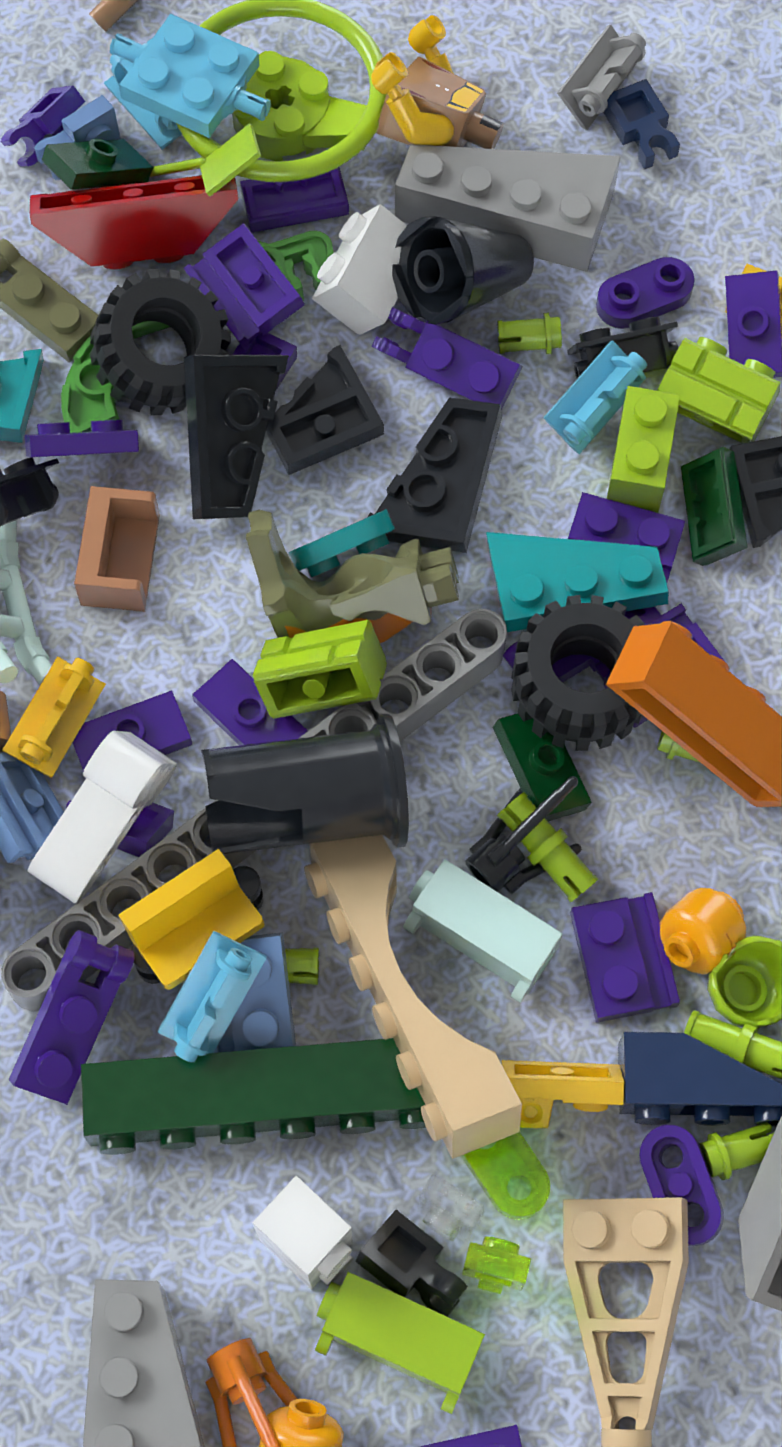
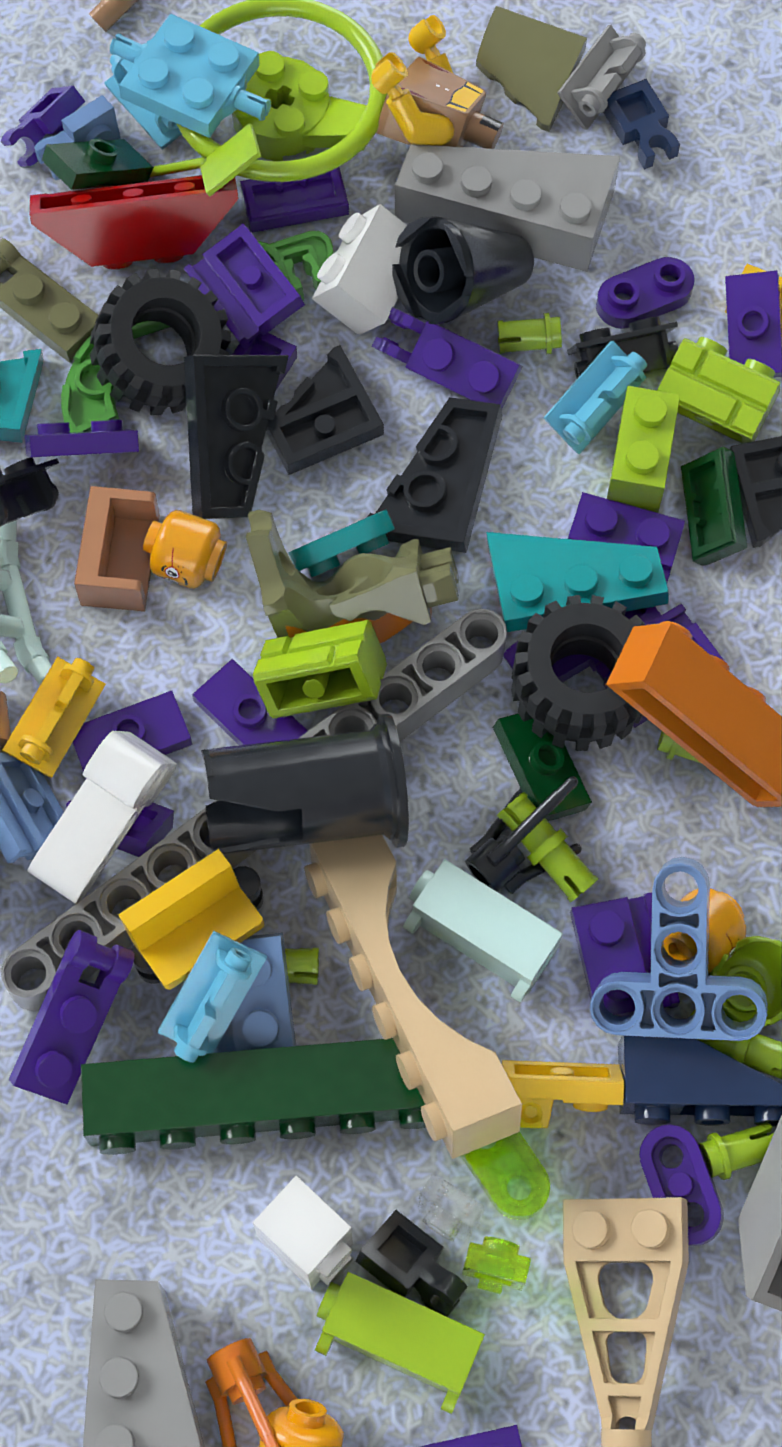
(185, 549): none -> light orange head
(529, 61): none -> olive slope
(683, 976): none -> medium blue beam

